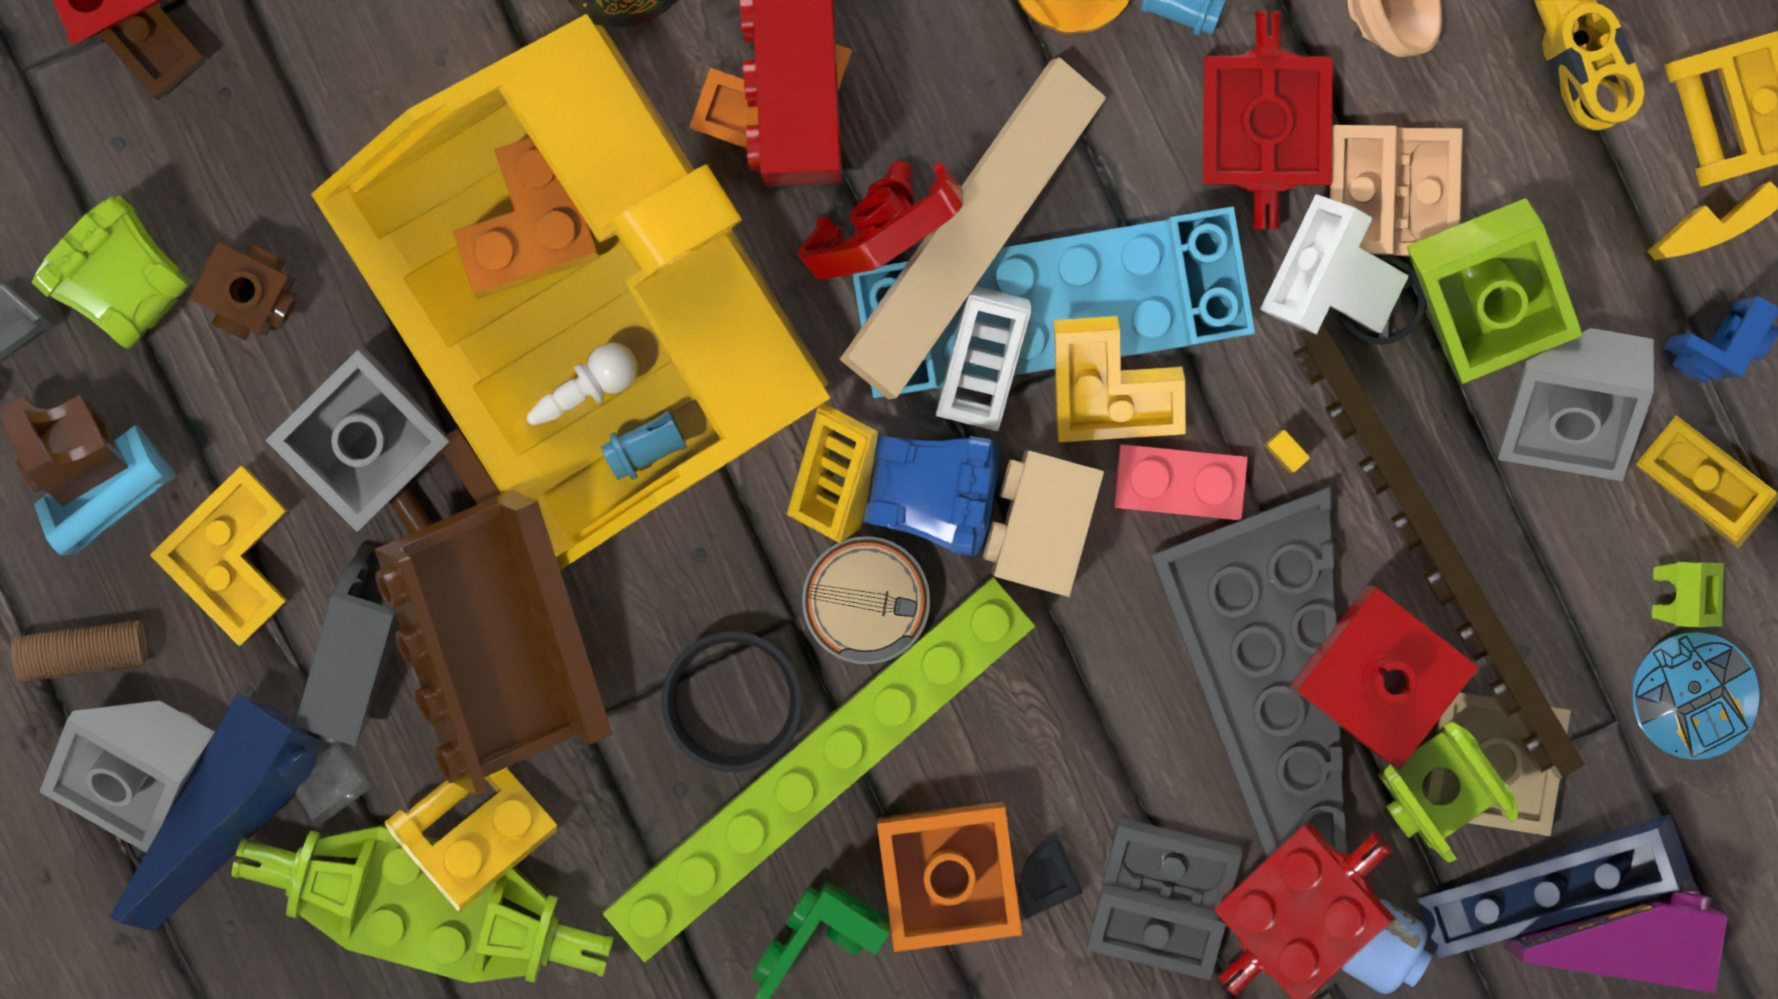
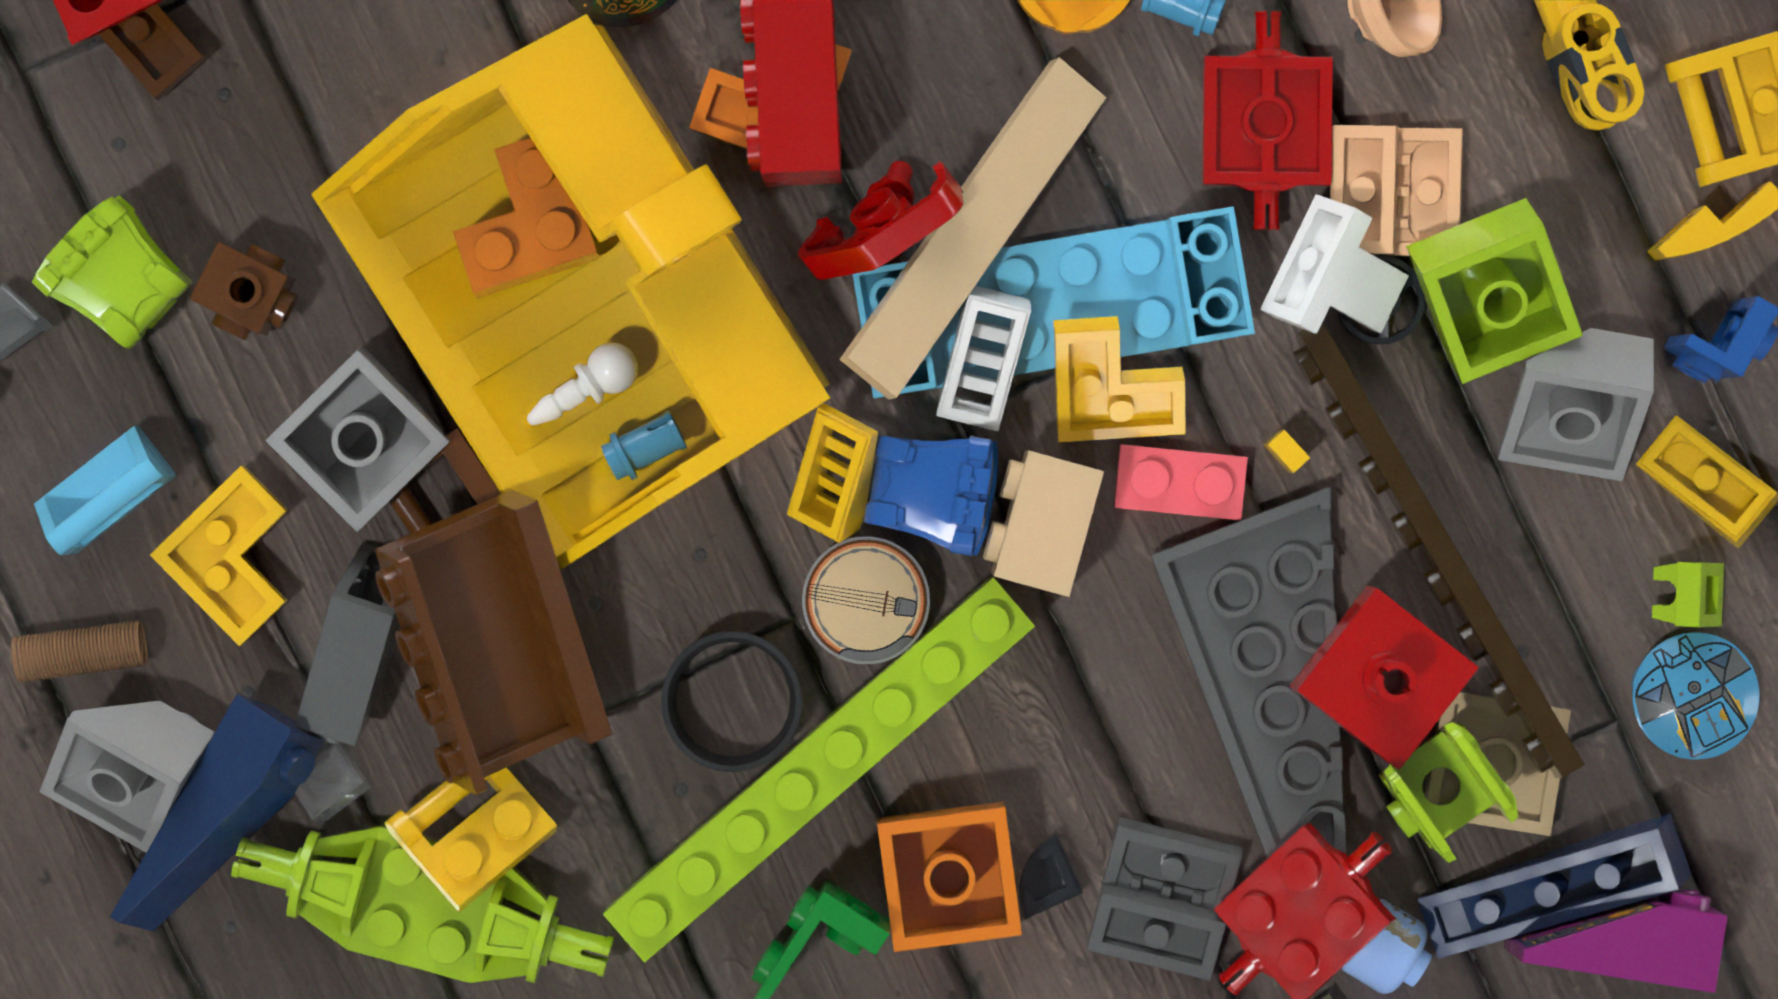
(62, 447): reddish brown brick -> none

